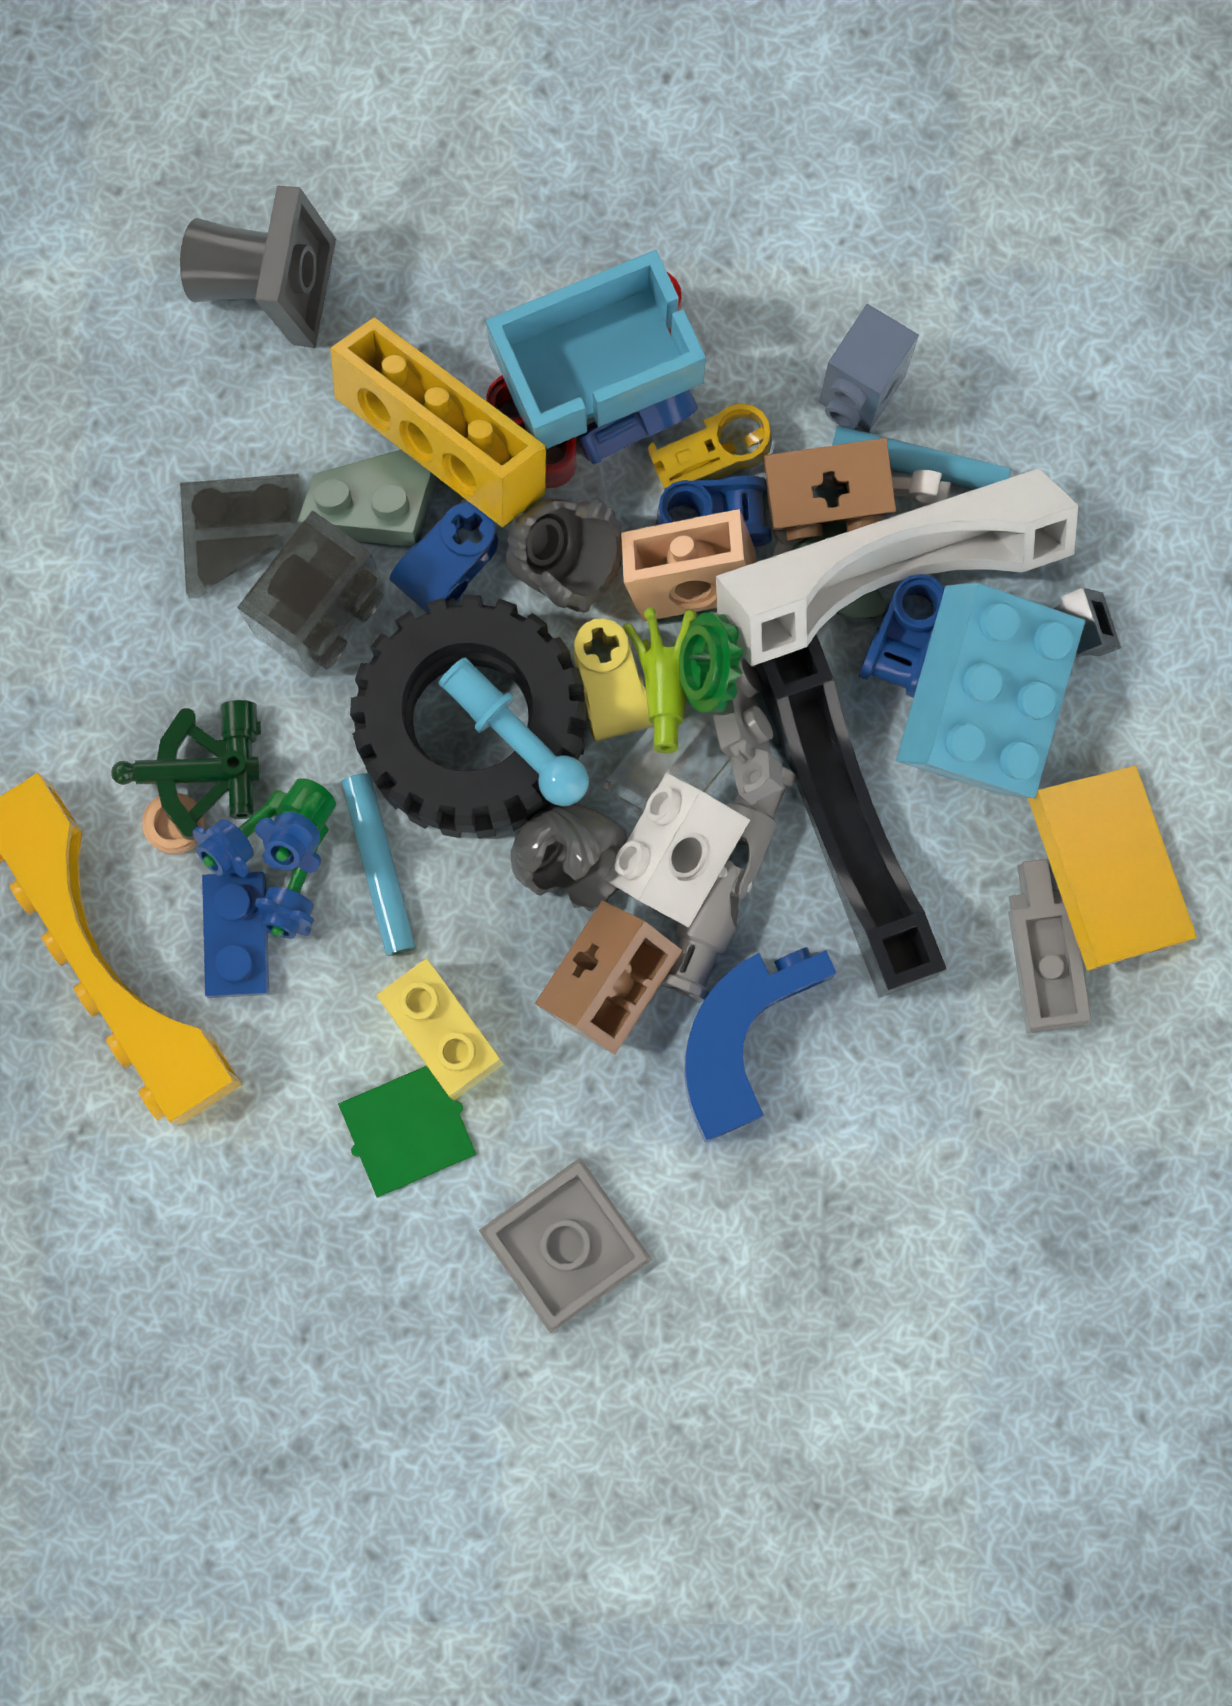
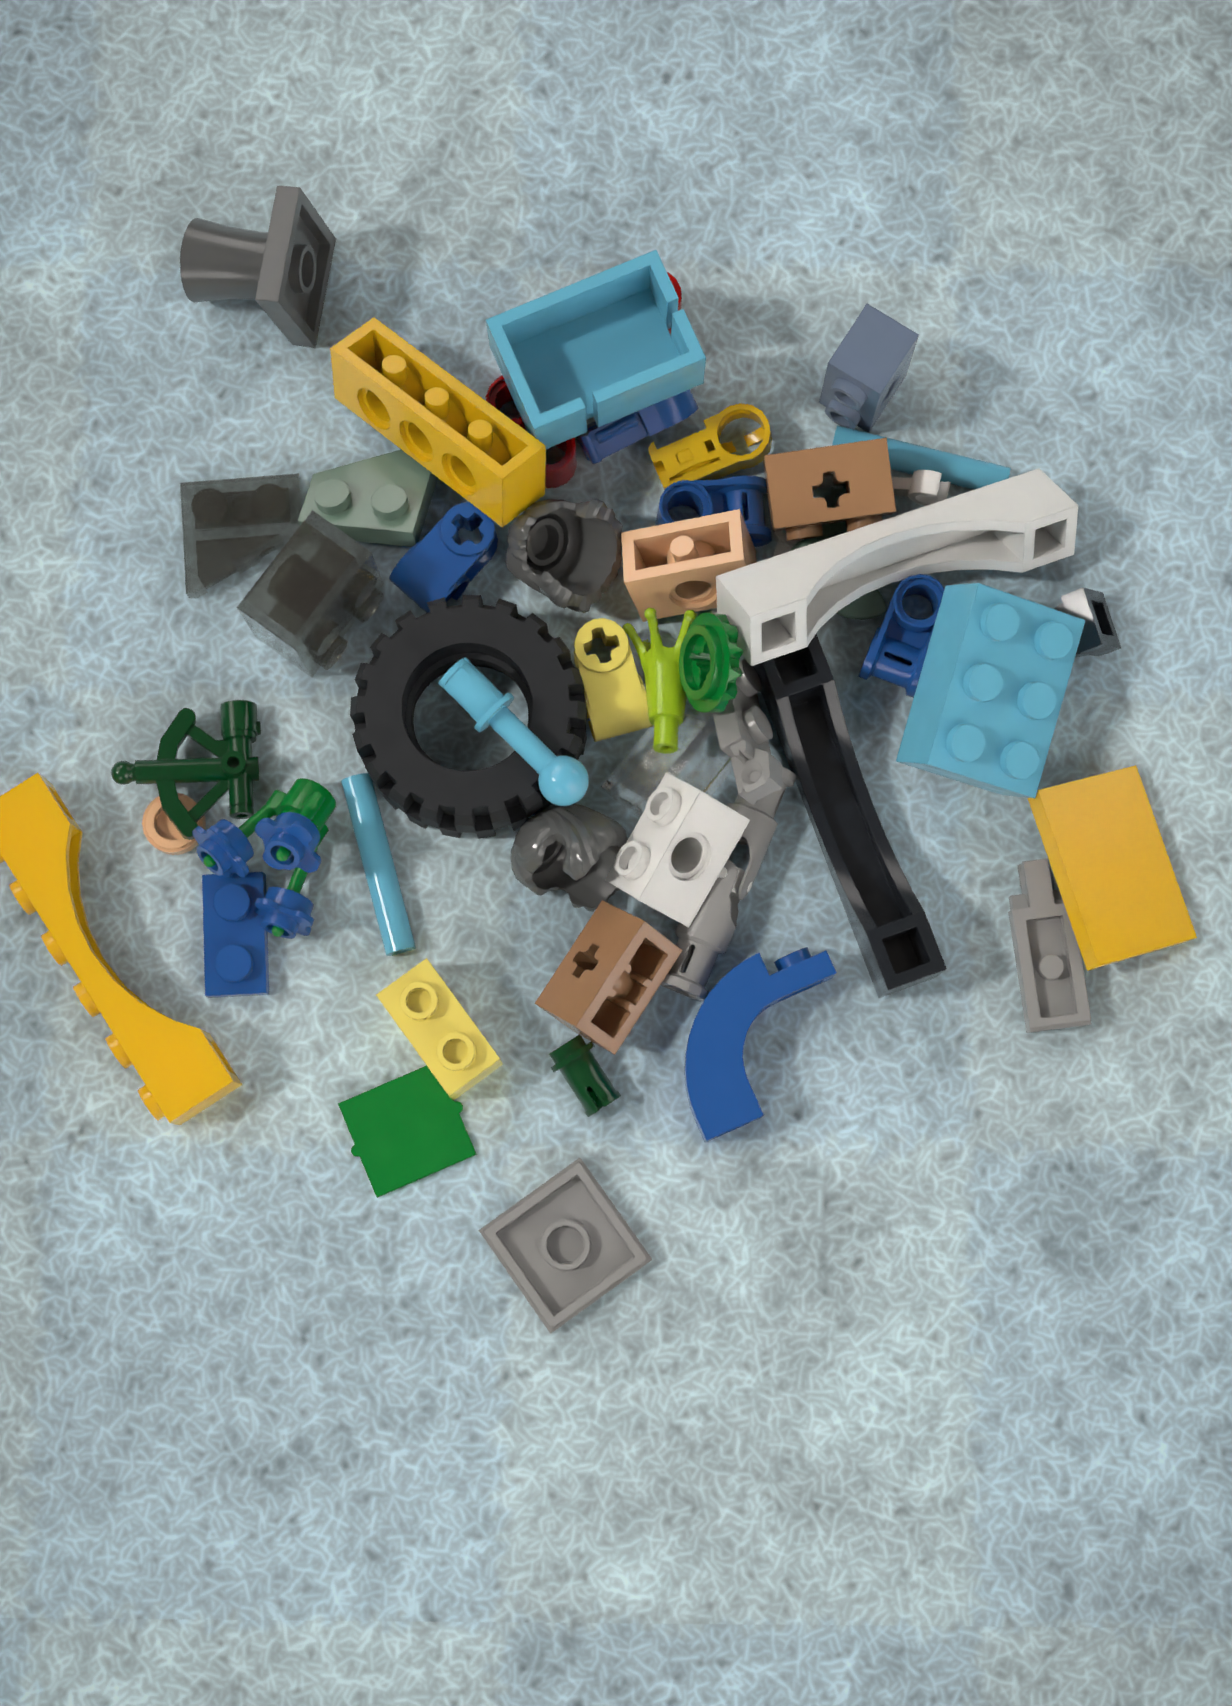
(584, 1075): none -> dark green pin

